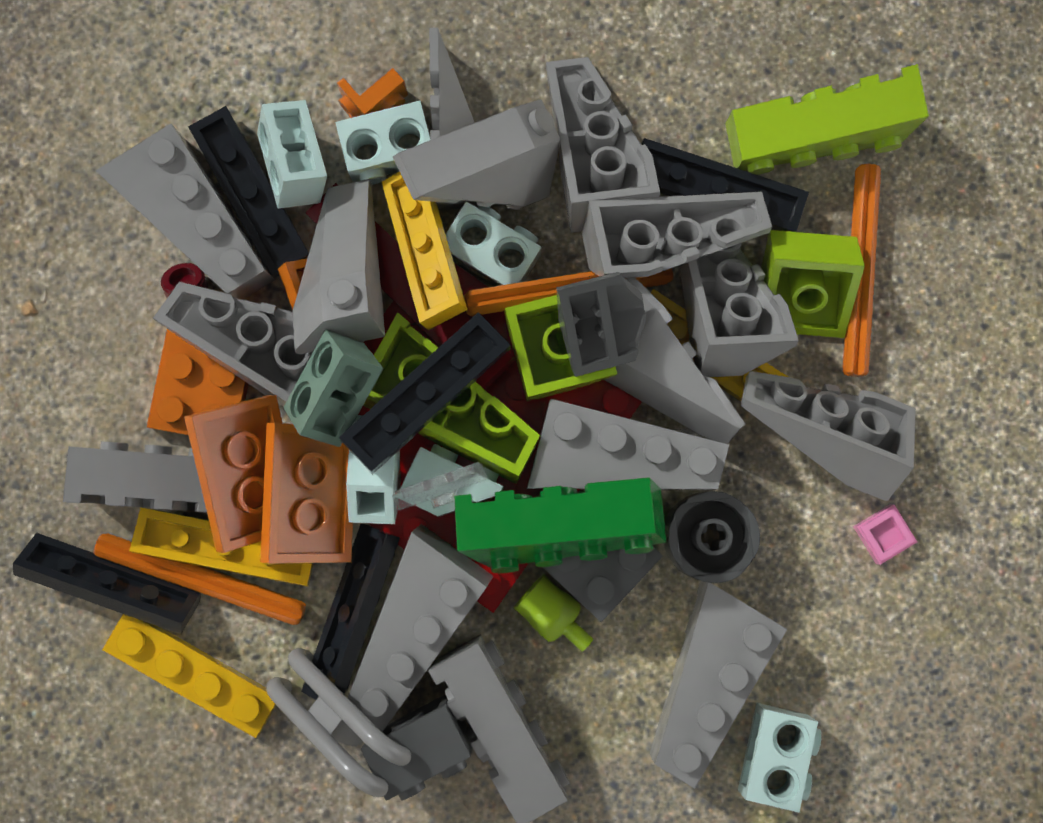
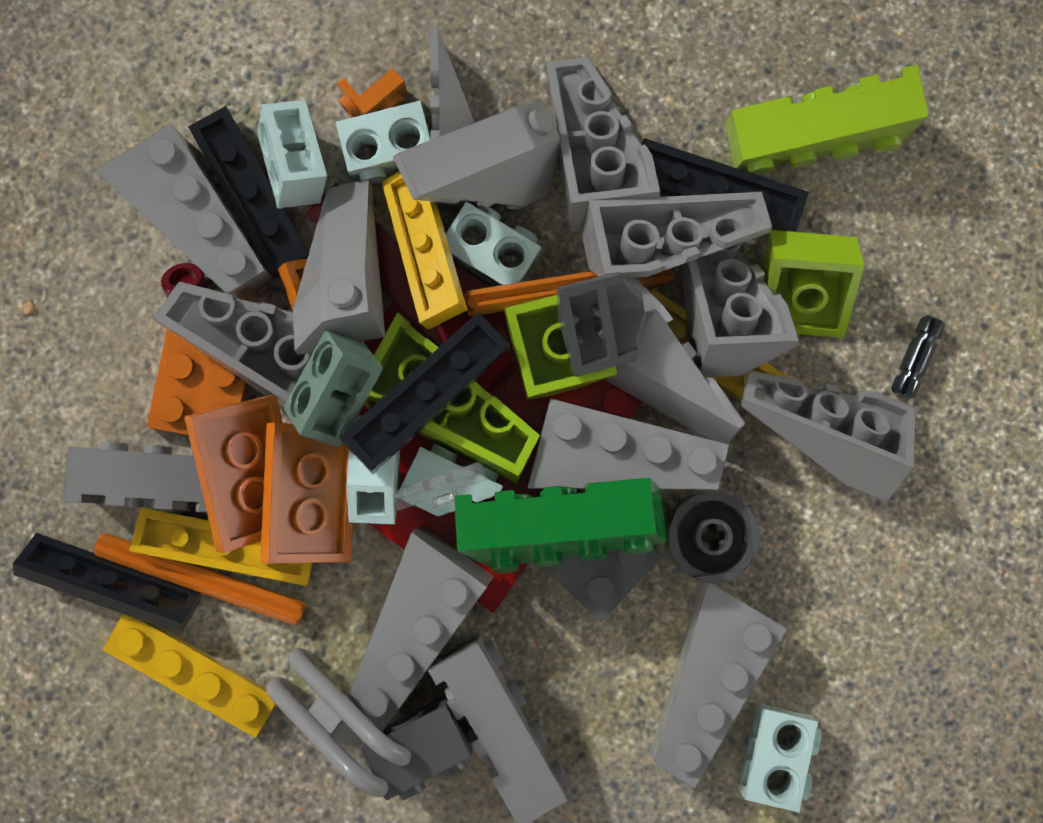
(353, 606): black plate -> none
(552, 613): lime piece -> none
(865, 228): orange axle -> none
(885, 534): bright pink tile -> none
(918, 357): none -> black axle

